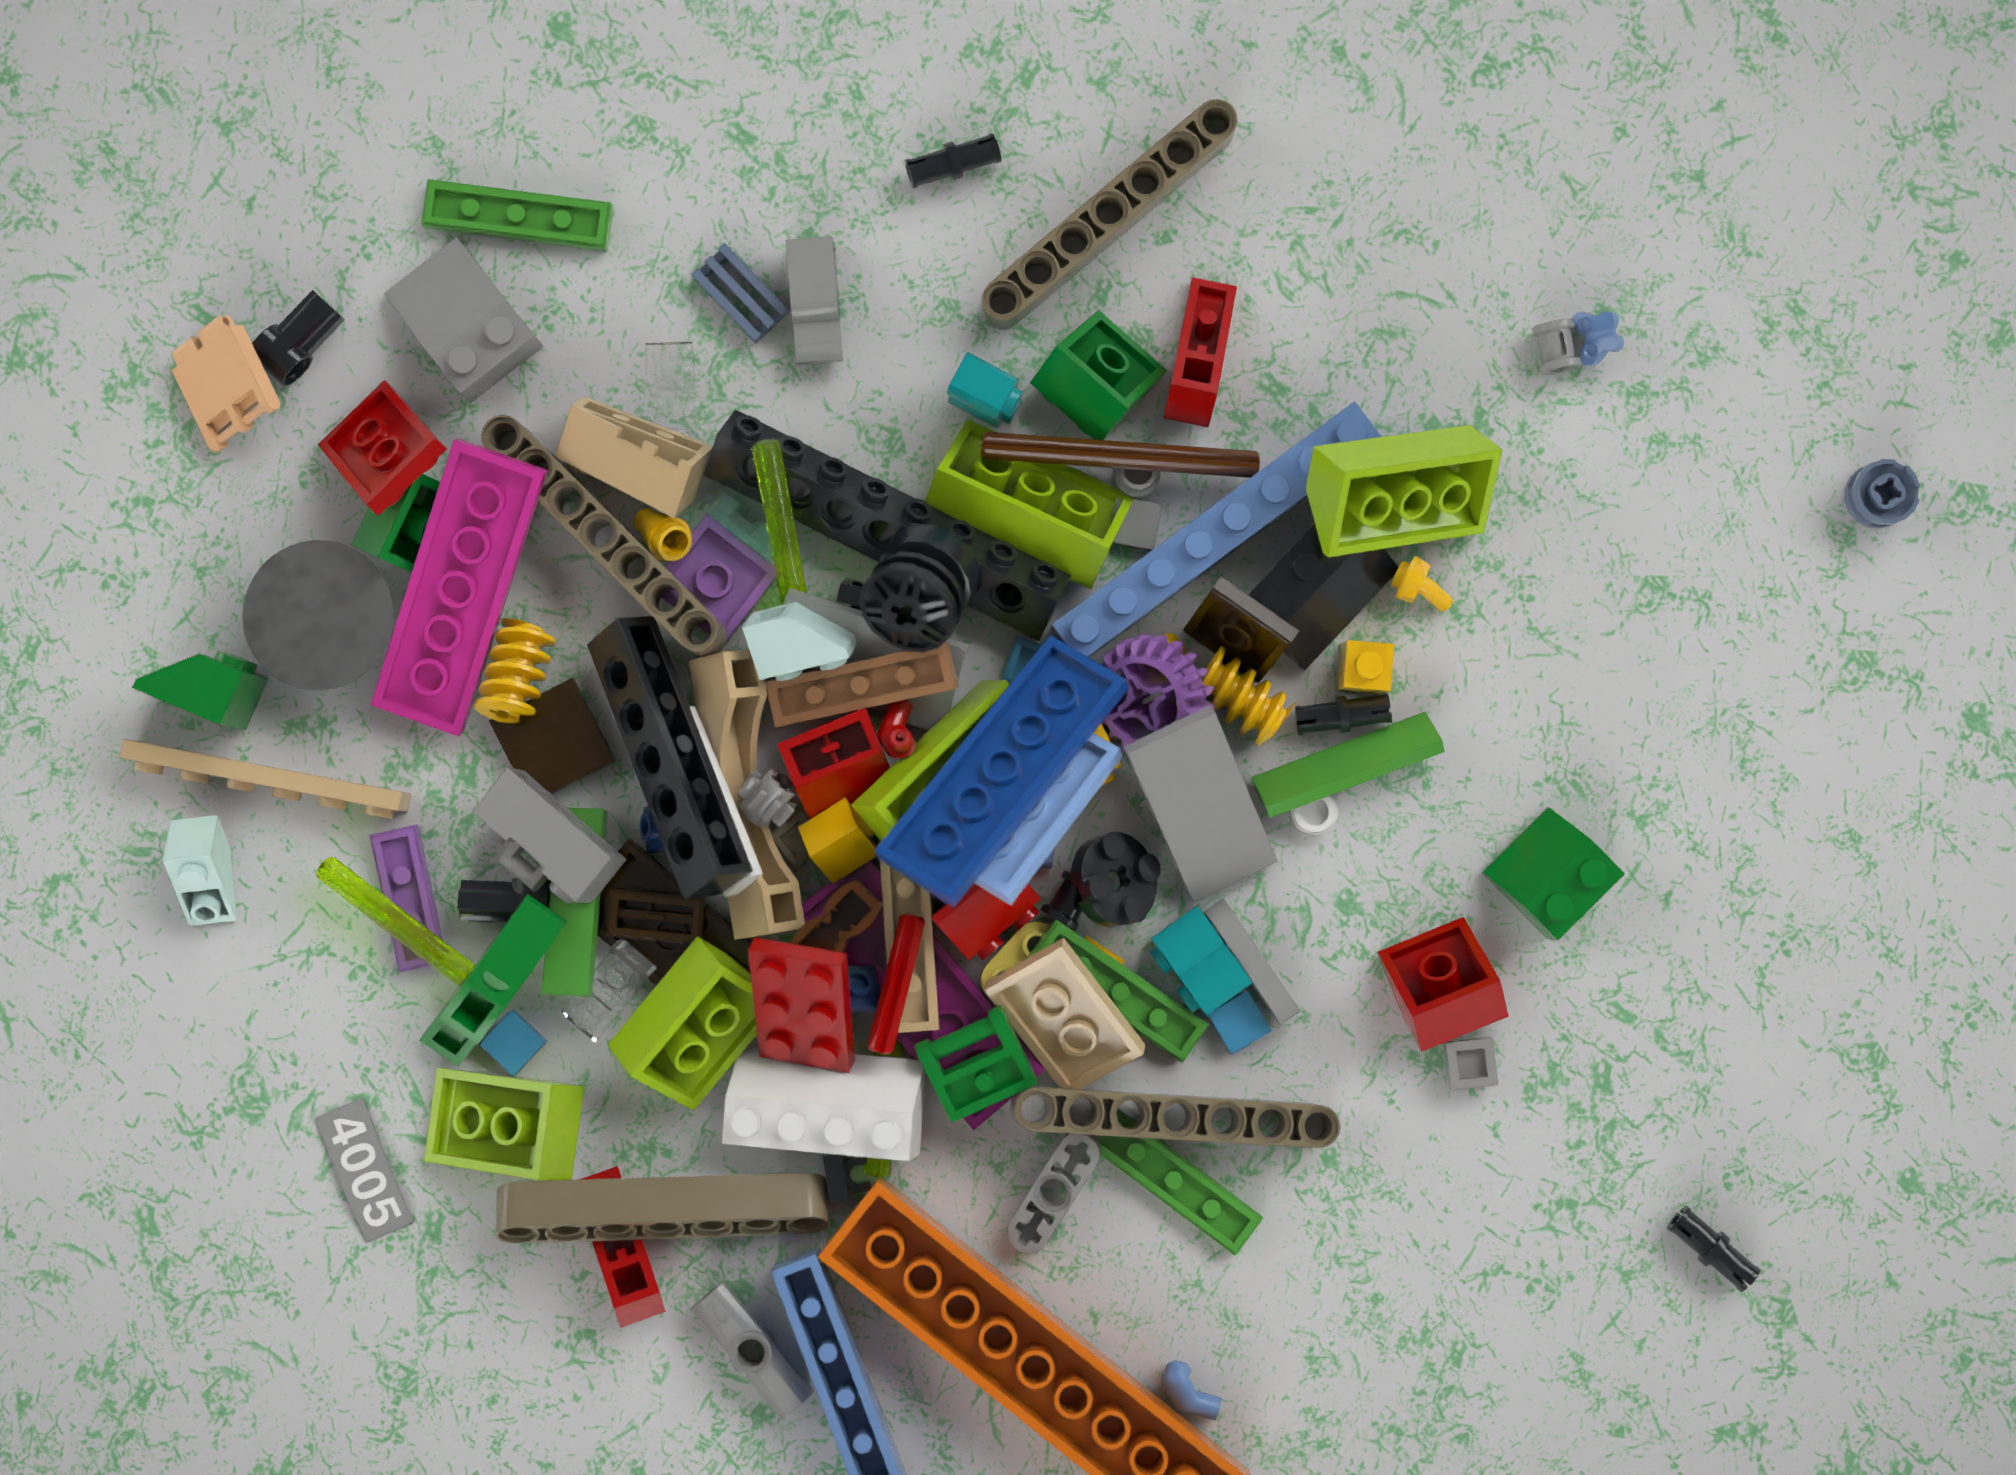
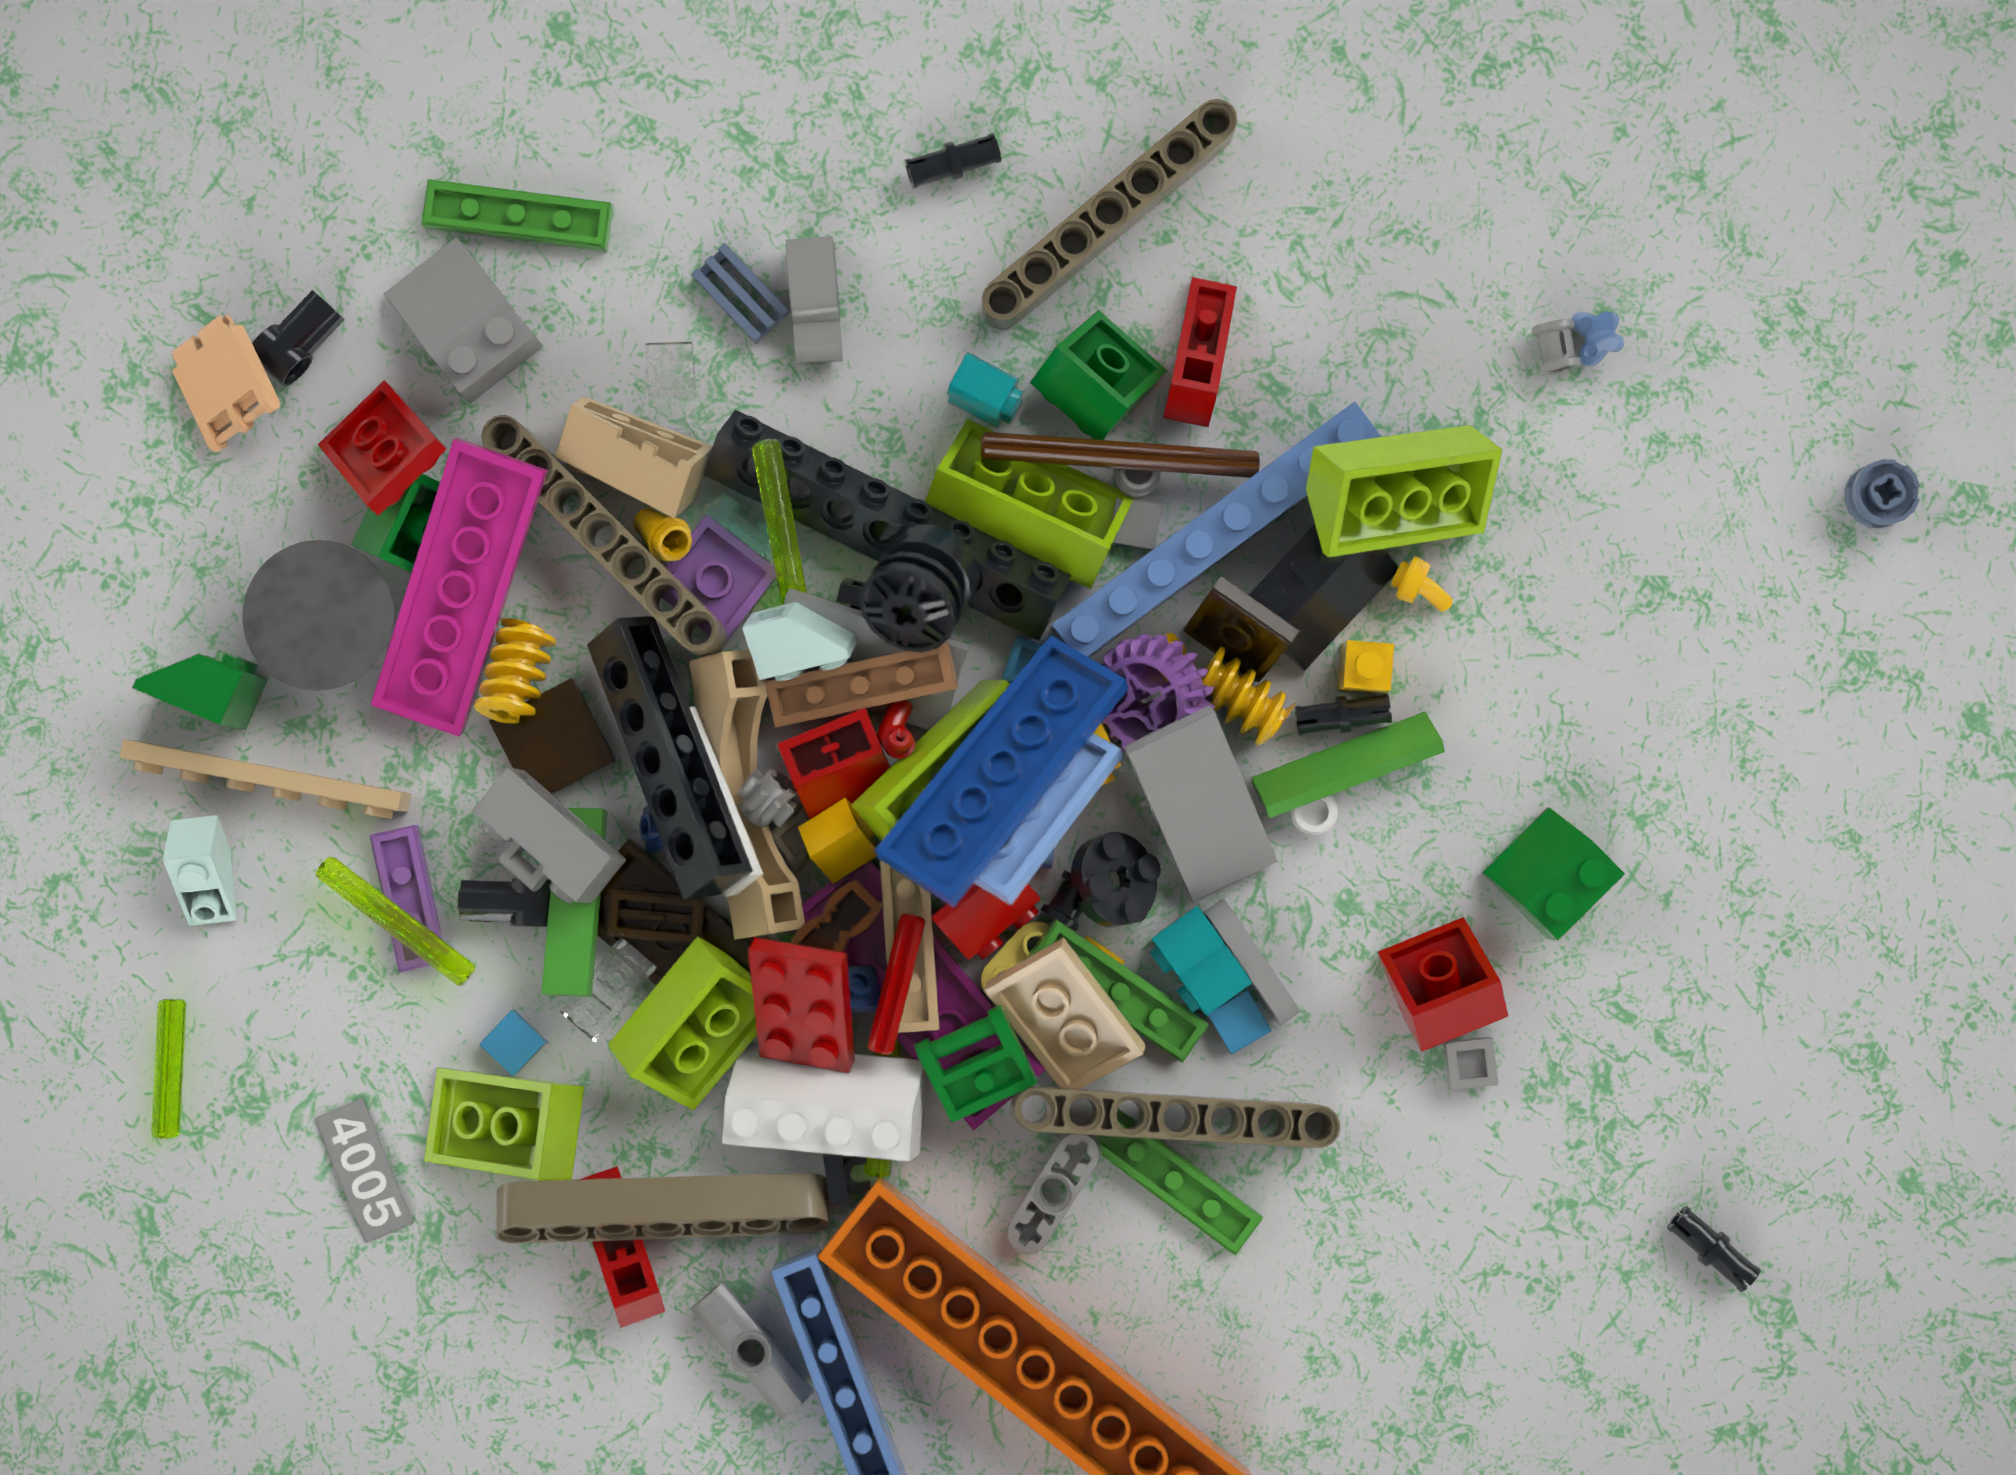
(168, 1068): none -> clear neon green axle
(493, 980): green slope -> none
(1183, 1394): medium blue arm -> none

